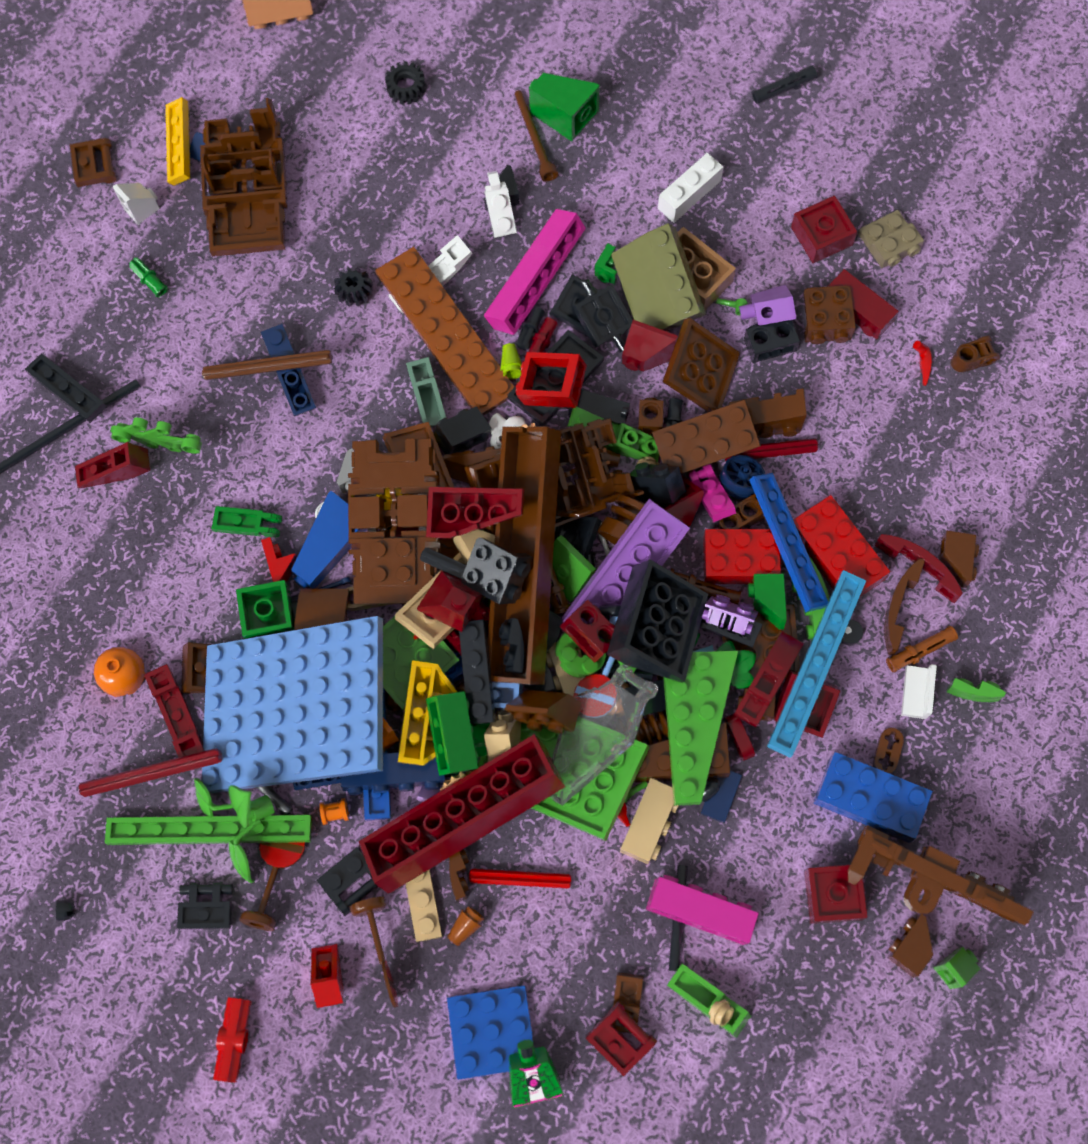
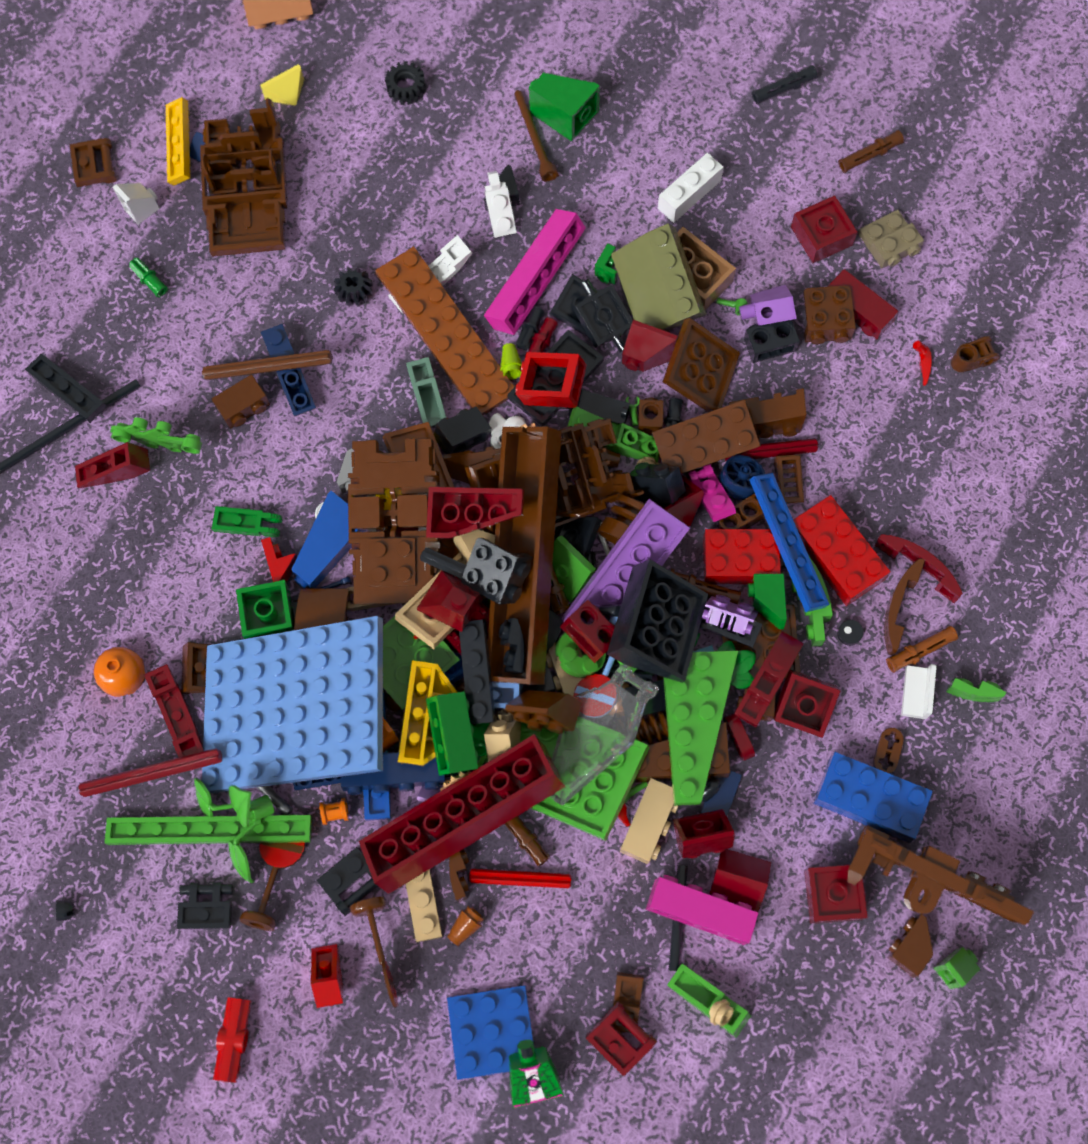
(241, 402): none -> reddish brown brick
(284, 87): none -> light yellow slope
(528, 841): none -> reddish brown pin
(633, 410): none -> bright green hand
(703, 833): none -> dark red slope
(741, 878): none -> dark red slope
(779, 471): none -> reddish brown slope
(816, 664): dark azure plate -> none
(879, 147): none -> reddish brown pin
(958, 556): reddish brown slope -> none

